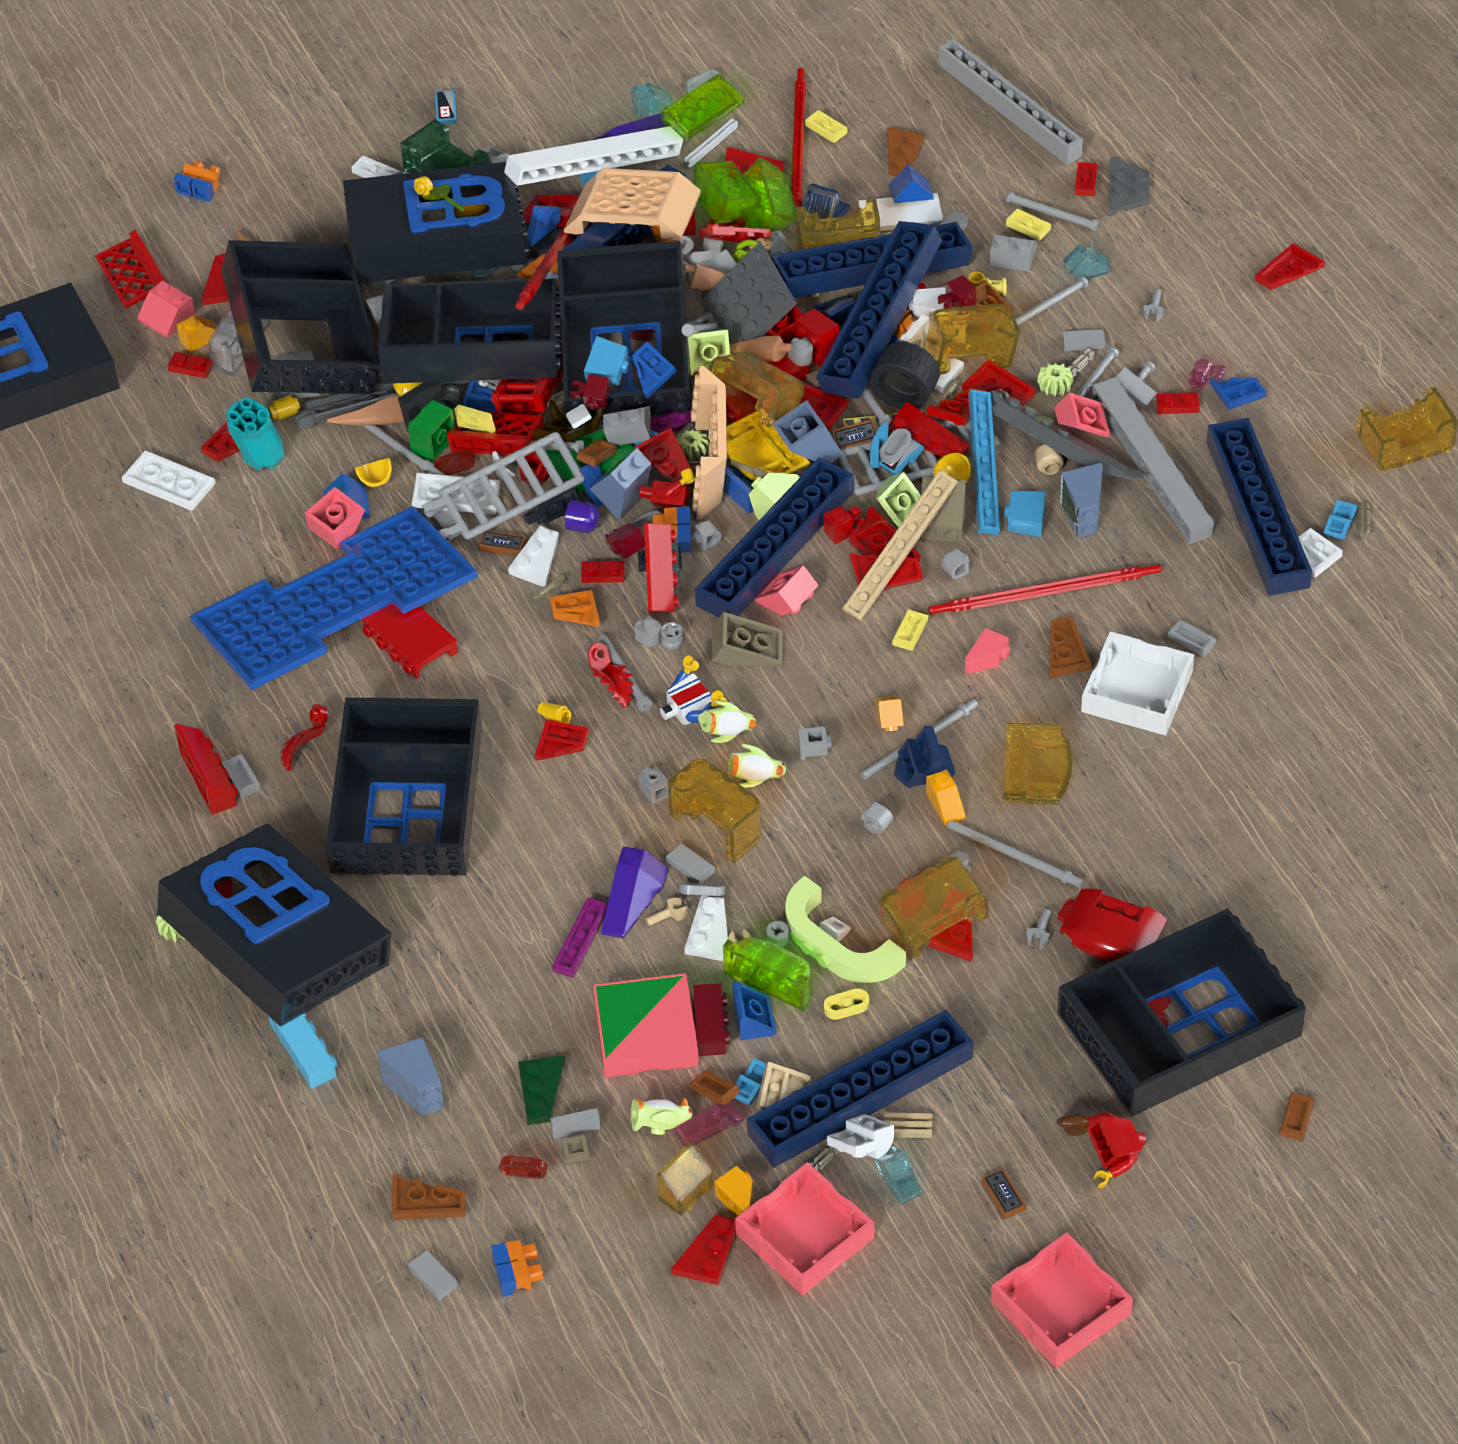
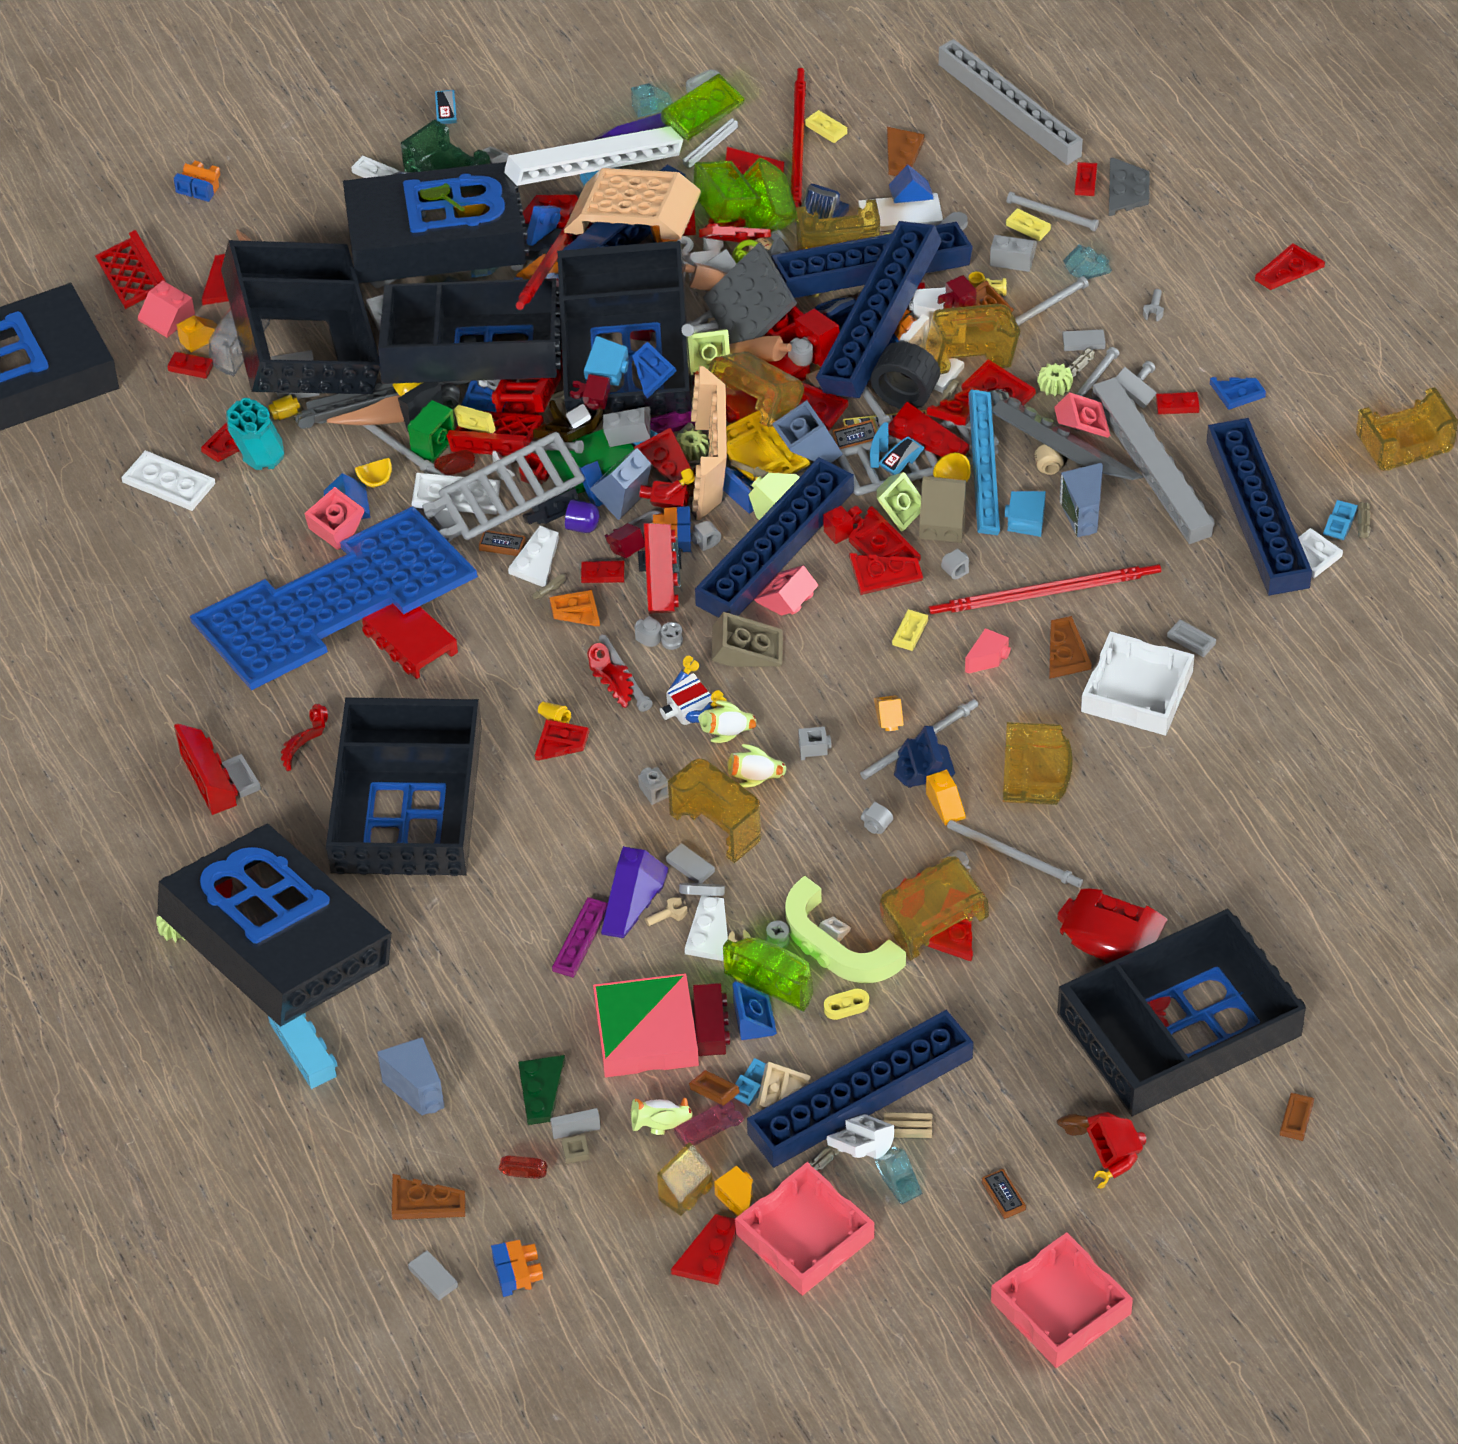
(423, 185): yellow plate -> none
(597, 452): dark orange tile -> none
(895, 446): light grey tile -> none
(900, 545): tan tile -> none
(1040, 931): light grey bar -> none
(1202, 372): clear pink piece -> none

